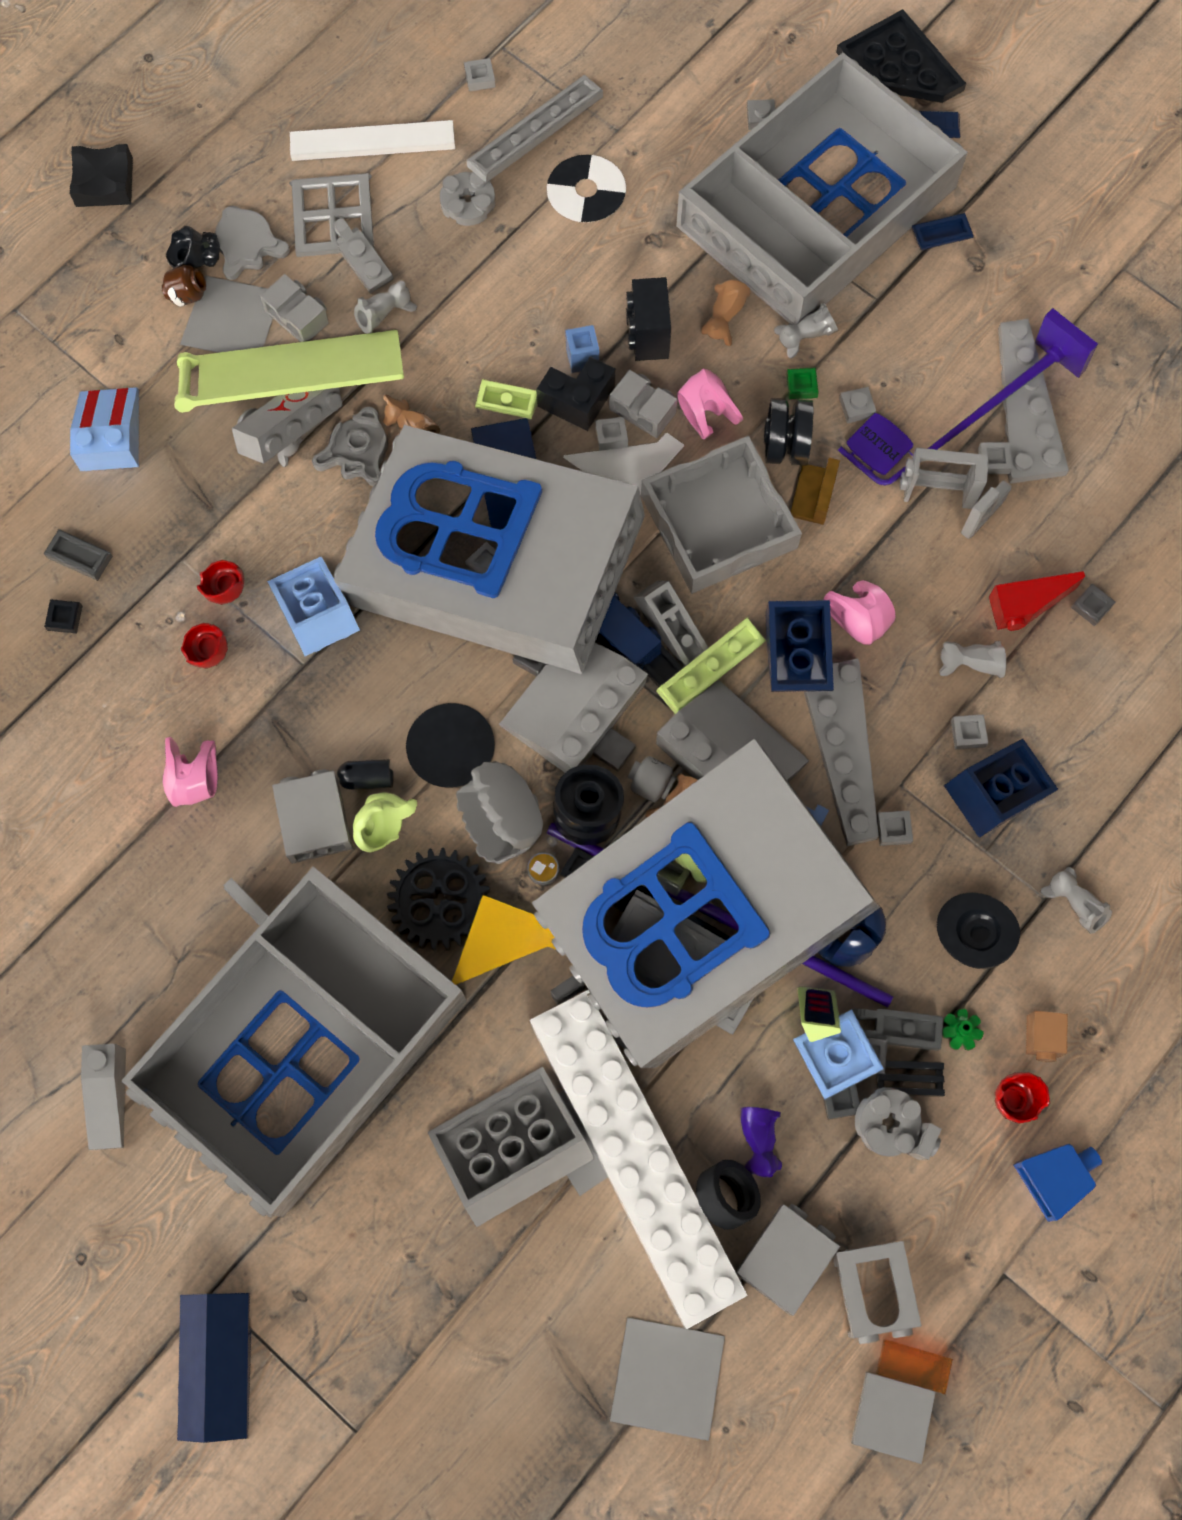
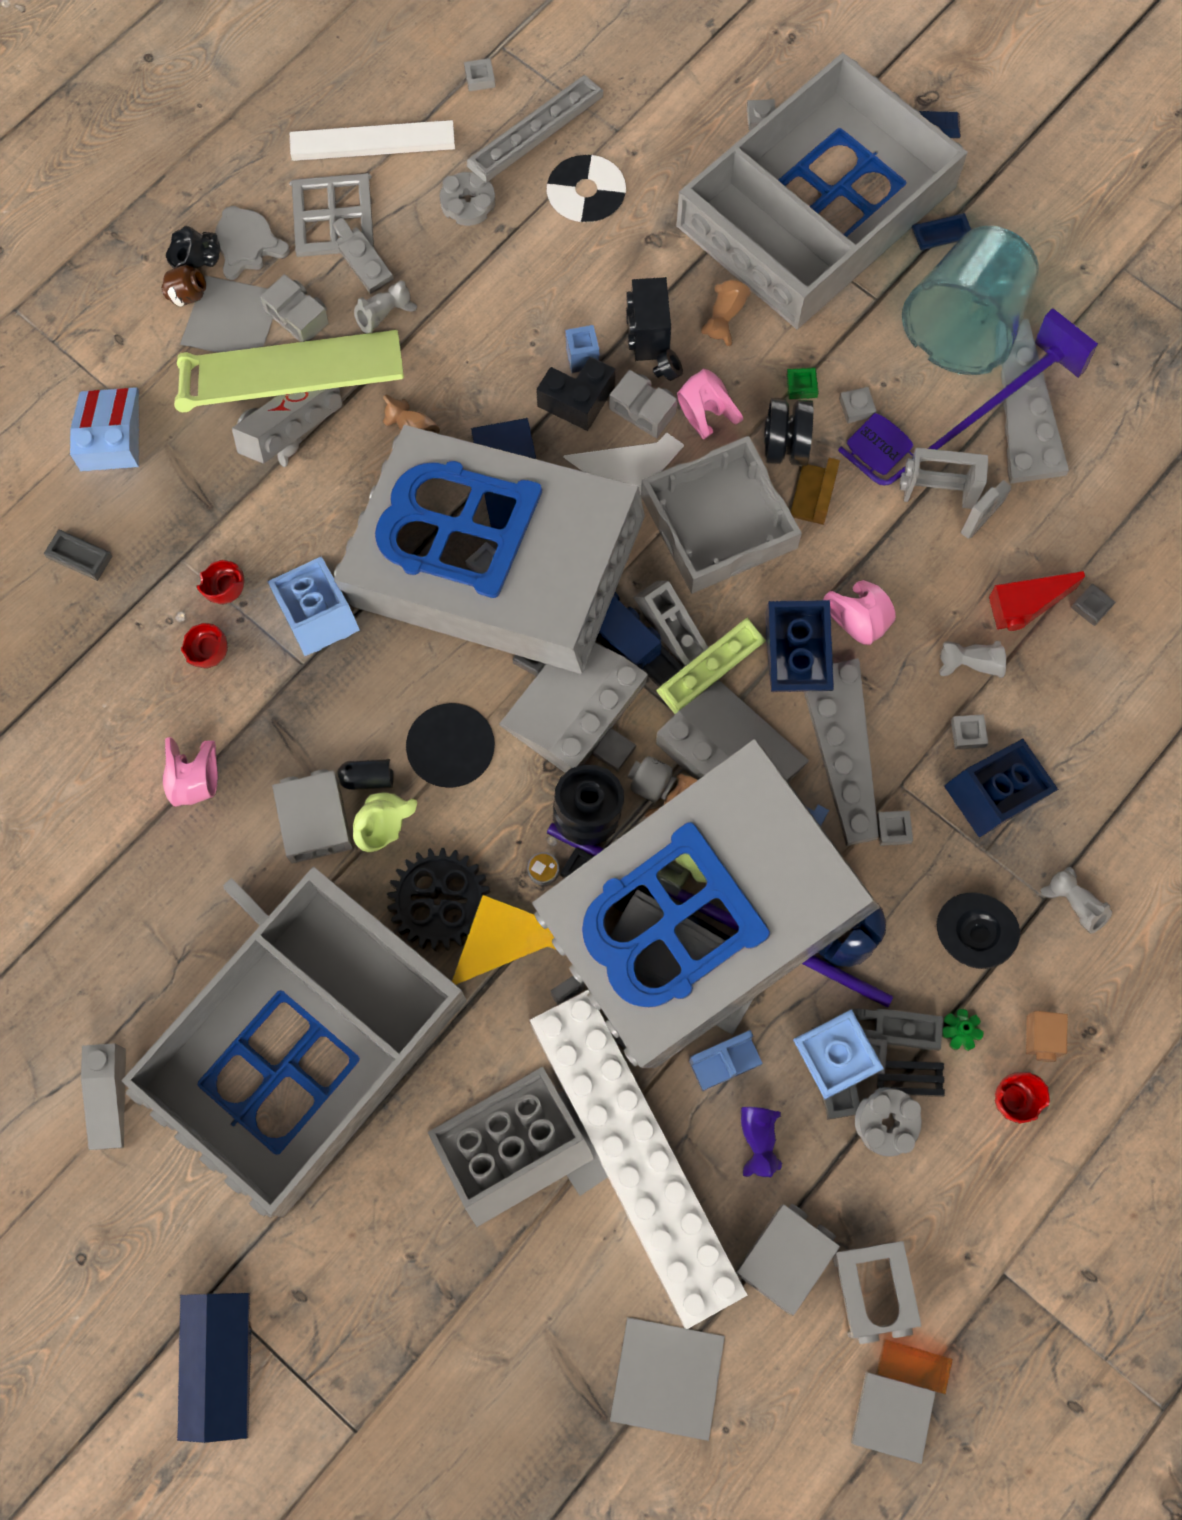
(63, 616): black tile -> none
(101, 176): black brick -> none
(357, 447): light grey tile -> none
(499, 812): light grey animal -> none
(507, 399): yellowish green slope -> none
(611, 433): light grey plate -> none
(668, 365): none -> black tile
(715, 1205): black tyre -> none
(725, 1061): none -> medium blue panel
(811, 326): light grey animal -> none
(818, 1012): slope -> none
(904, 59): black wing -> none
(927, 1142): light grey plate -> none
(973, 301): none -> clear light blue cone
(998, 457): light grey plate -> none
(1059, 1178): blue torso -> none

